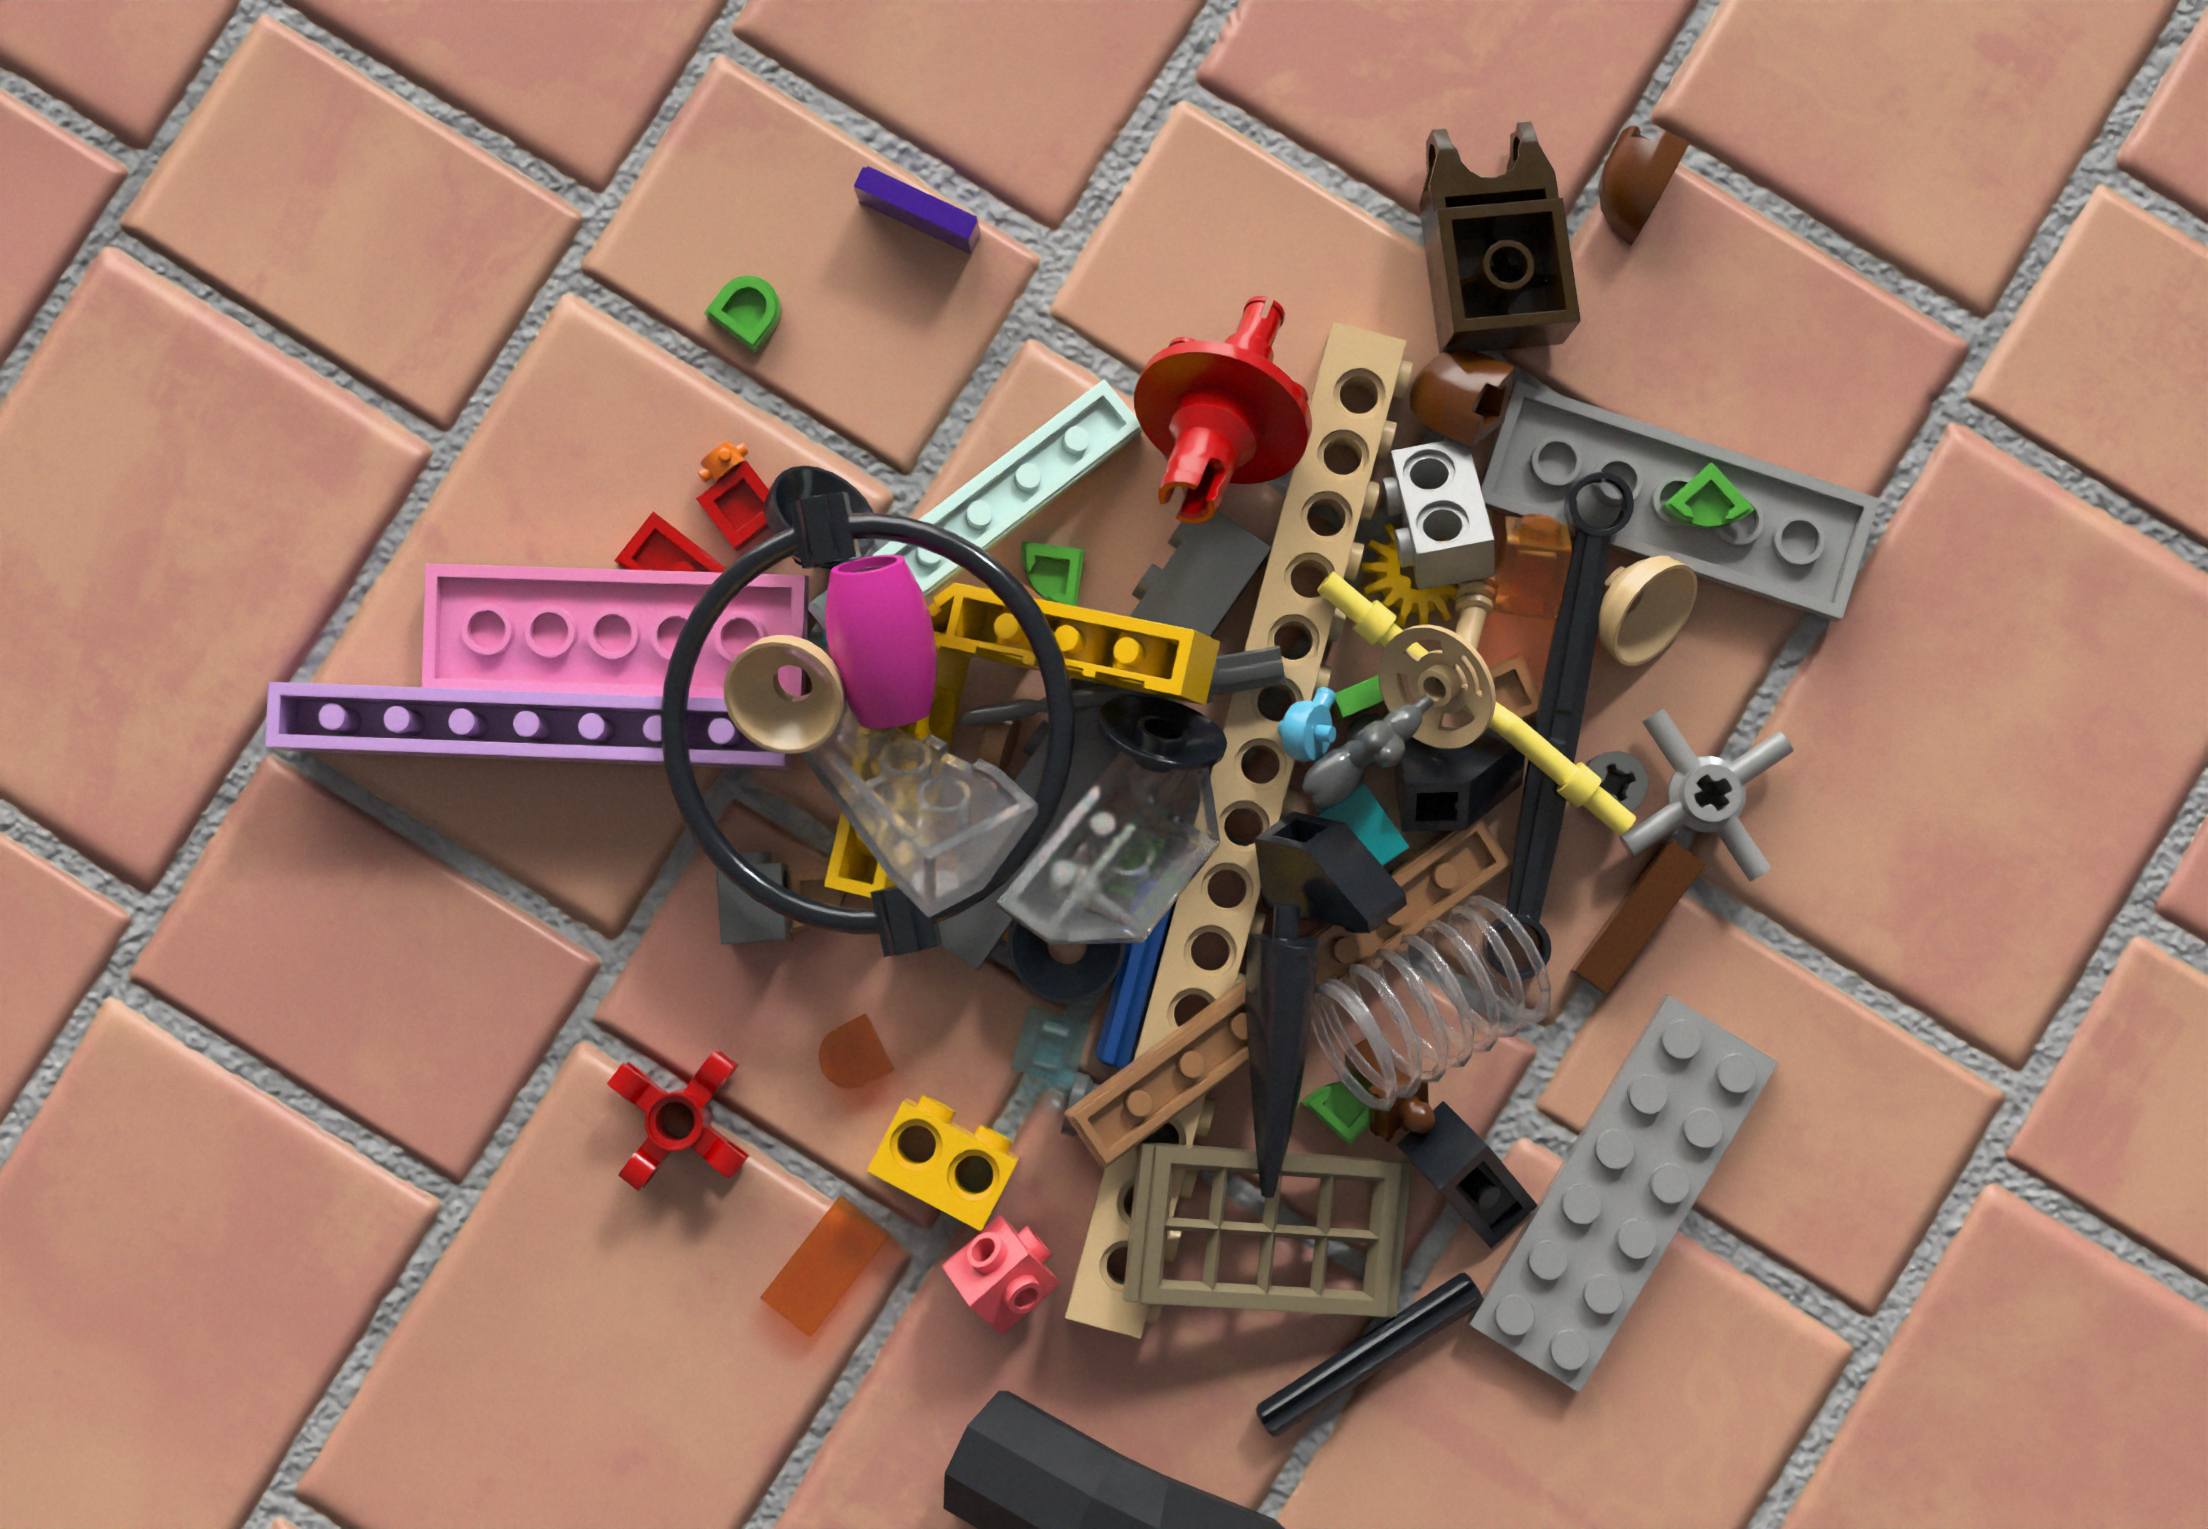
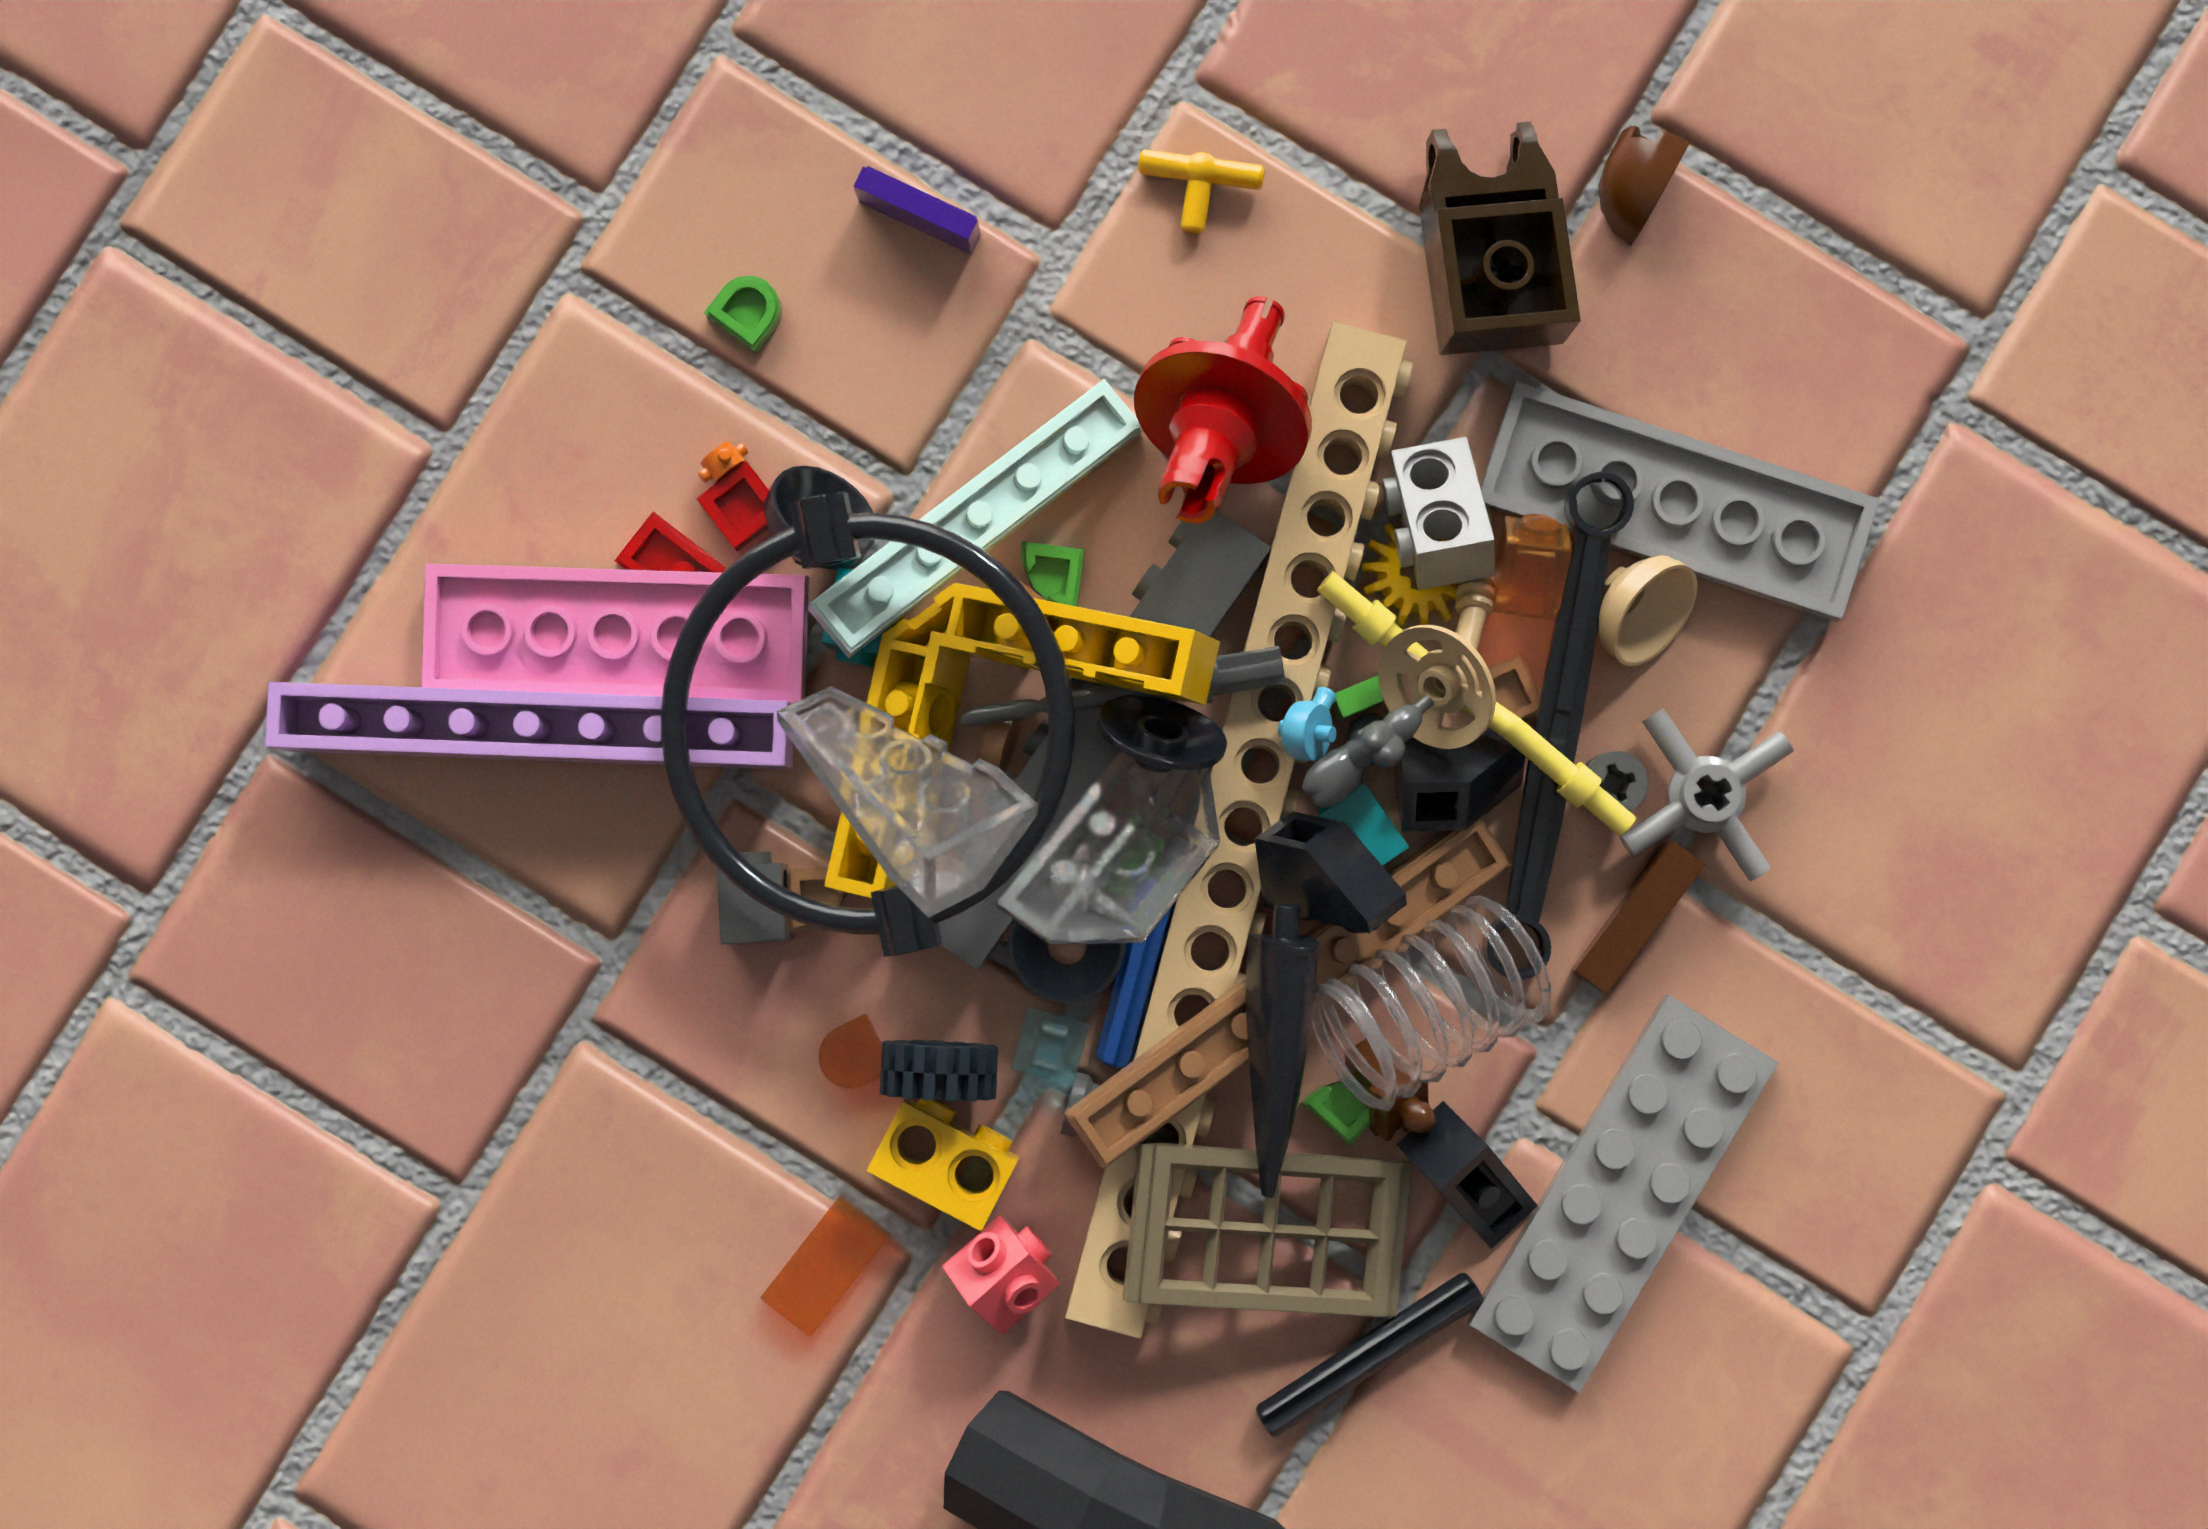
(653, 1100): red pin -> none
(771, 714): tan piece -> none
(881, 640): dark pink piece -> none
(939, 1070): none -> black bush
(1200, 172): none -> yellow piece
(1462, 394): reddish brown brick -> none
(1707, 501): bright green tile -> none

